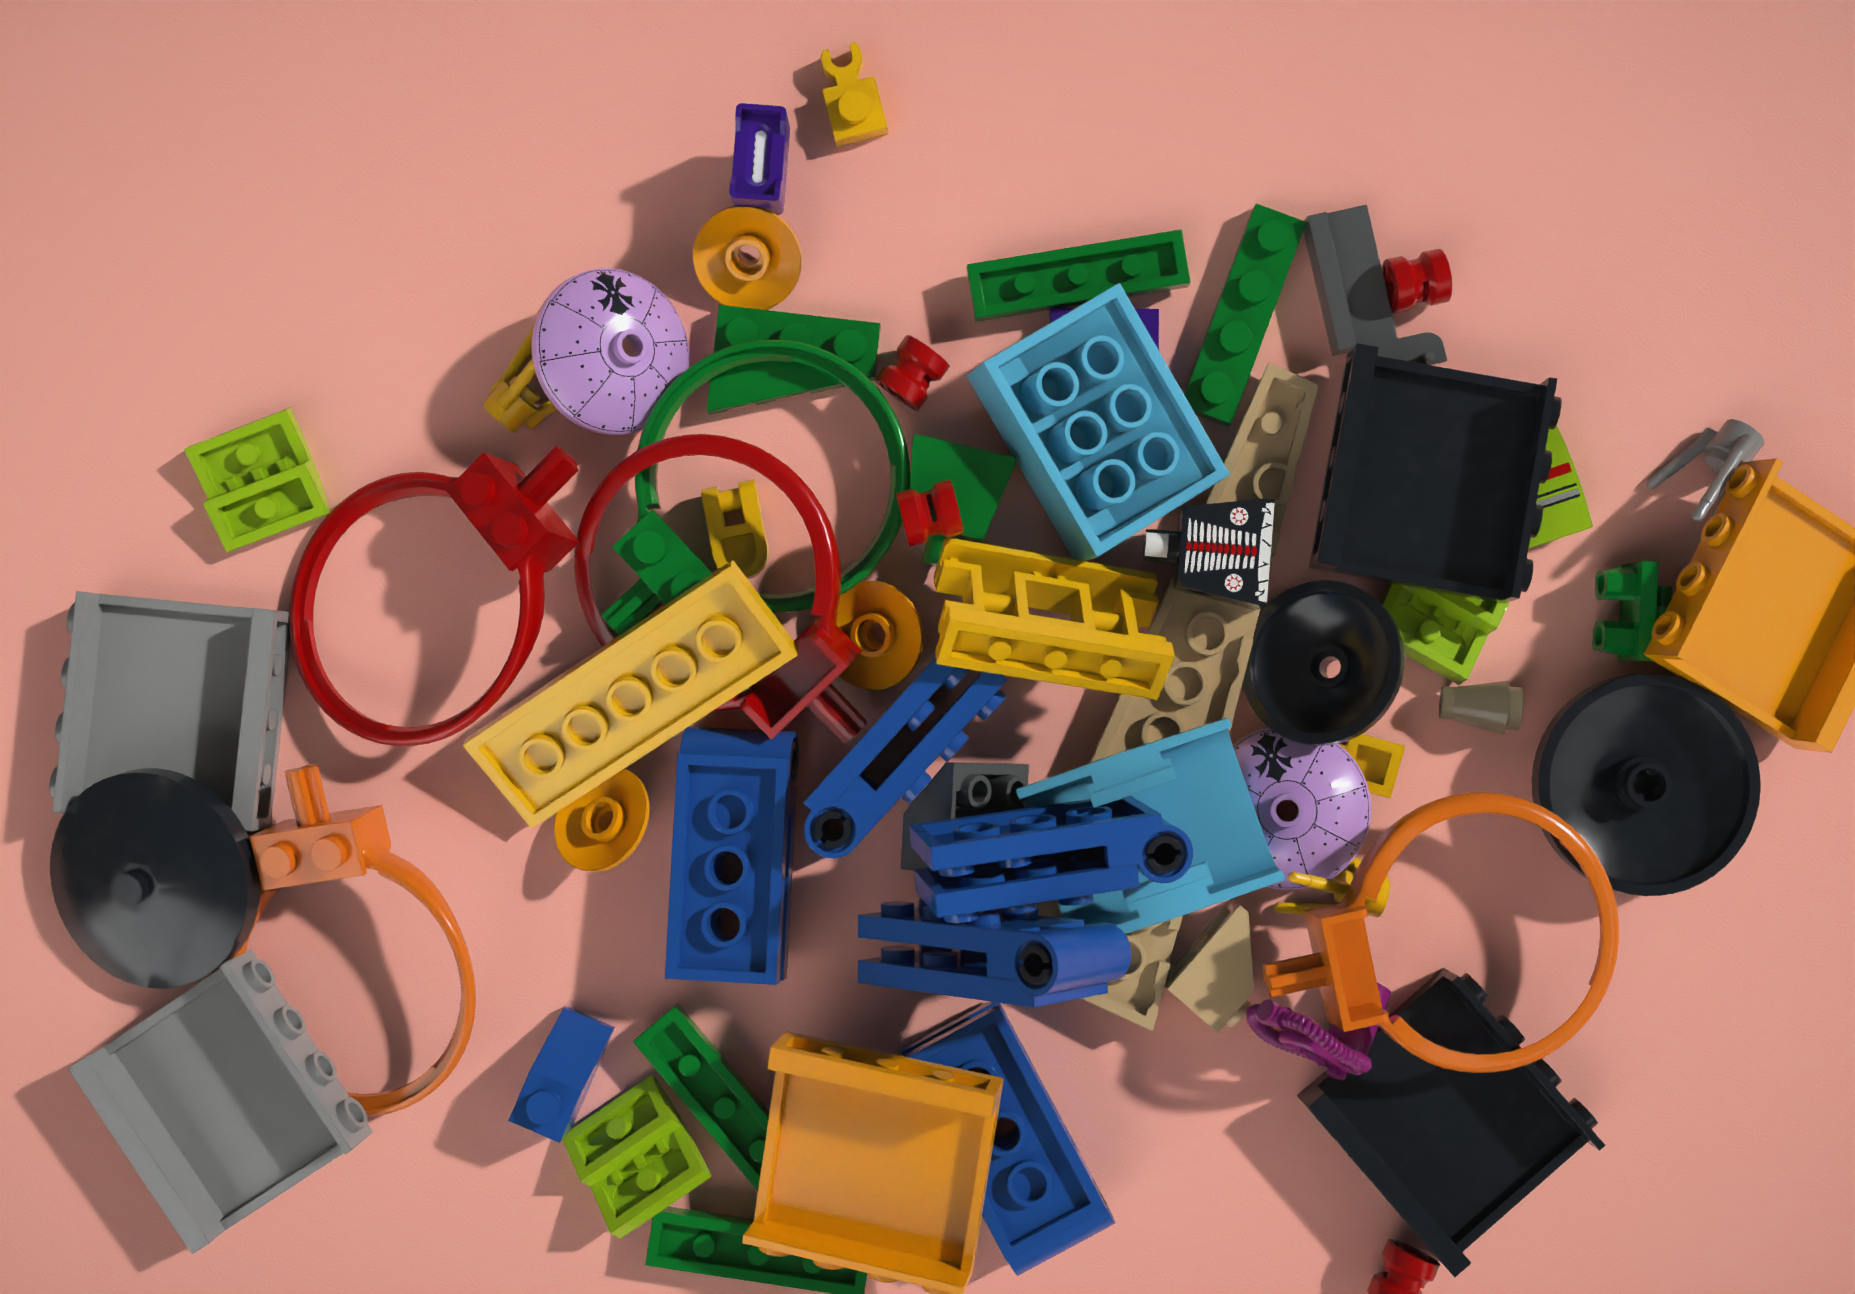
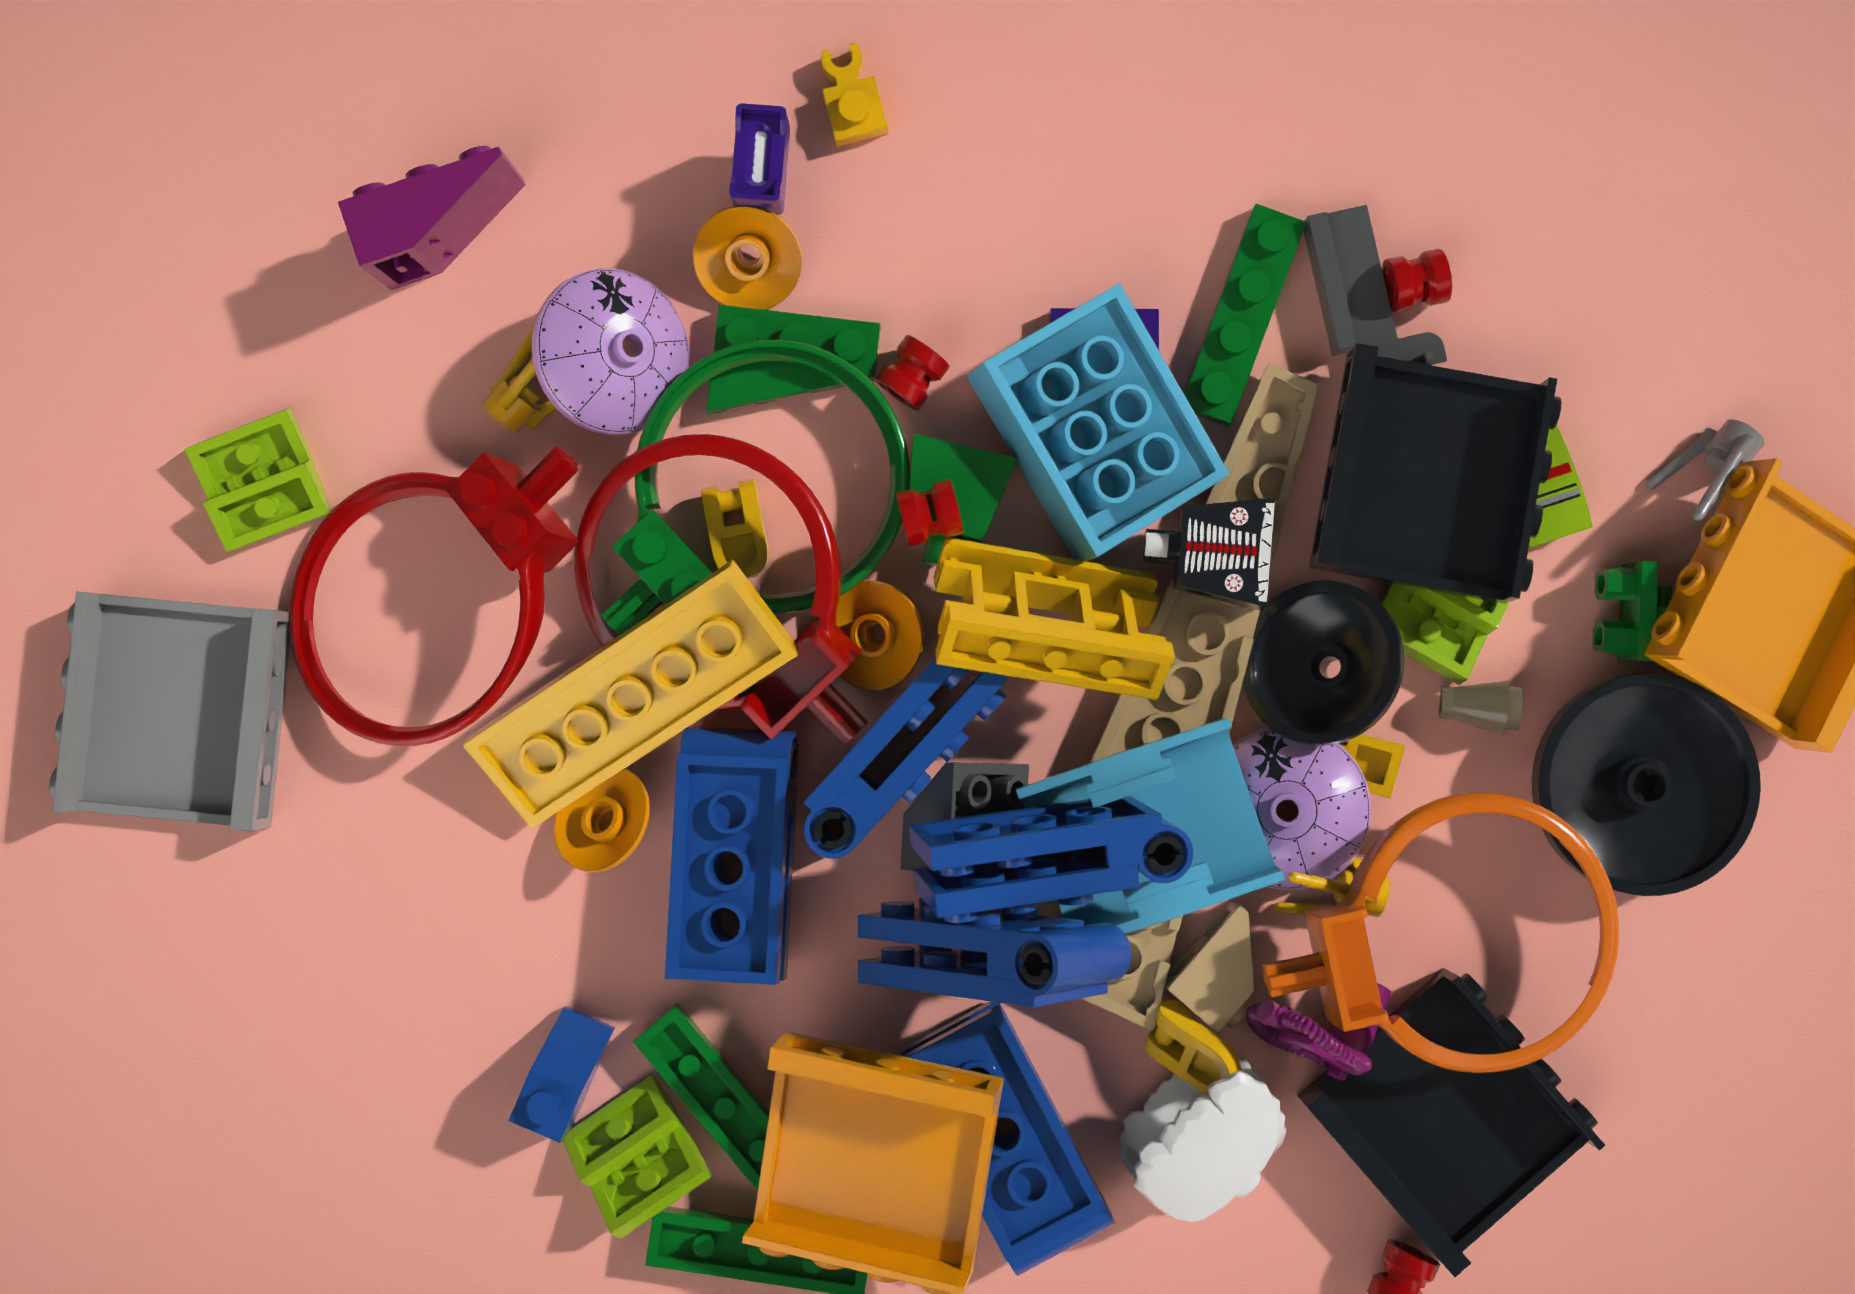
(154, 878): black dish -> none
(222, 1100): light grey panel -> none
(340, 846): orange brick -> none
(429, 217): none -> magenta slope
(1077, 275): green plate -> none
(1201, 1148): none -> white animal
(1204, 1055): none -> yellow plate

